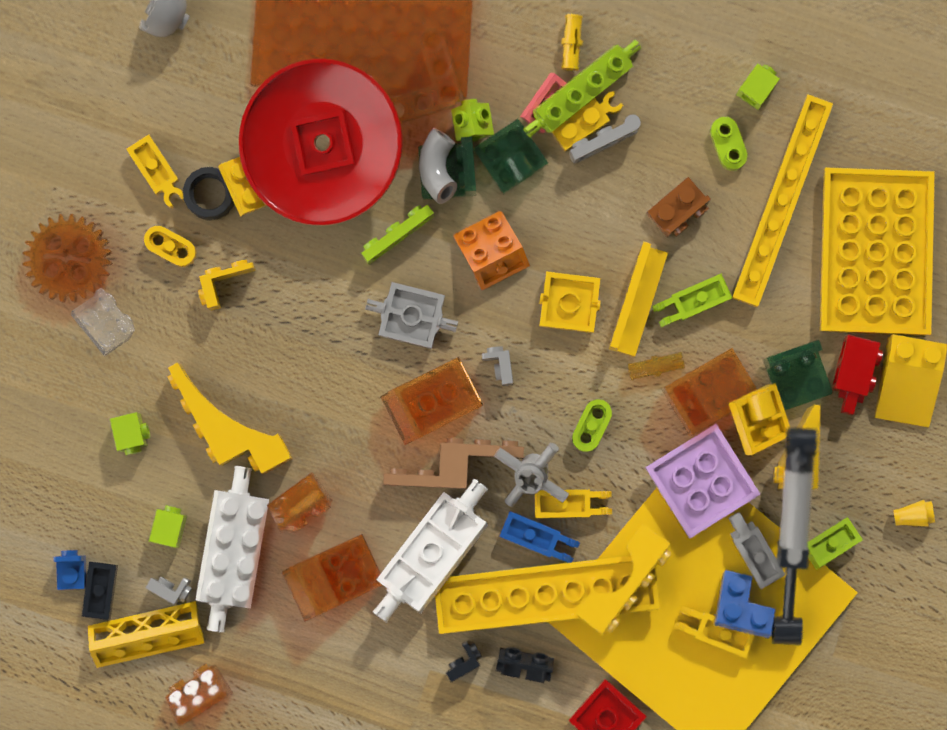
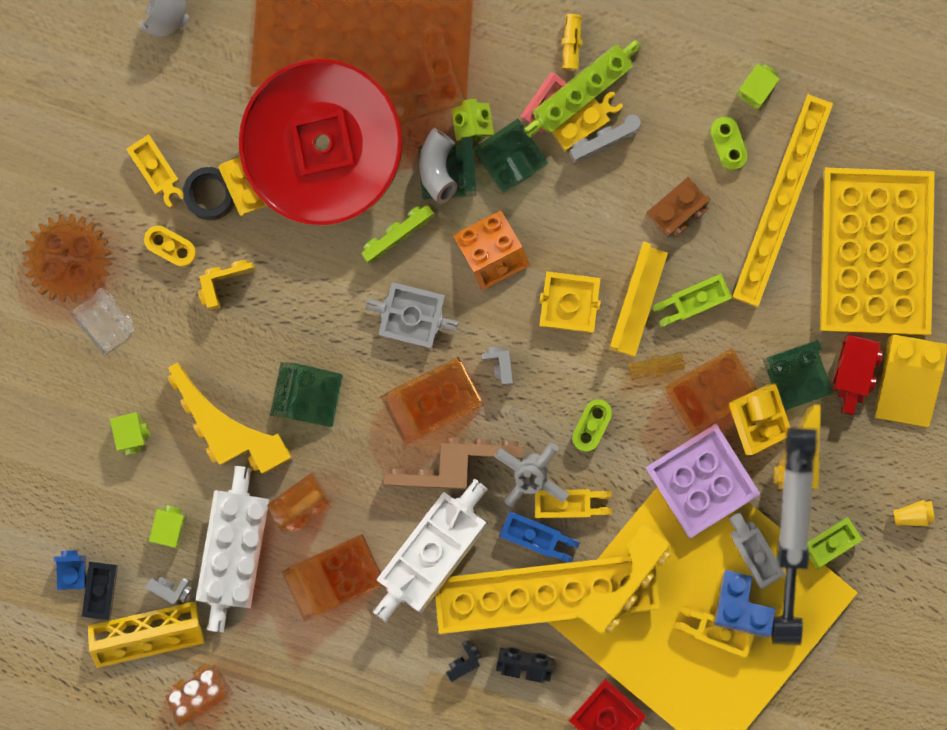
(306, 394): none -> clear green bracket

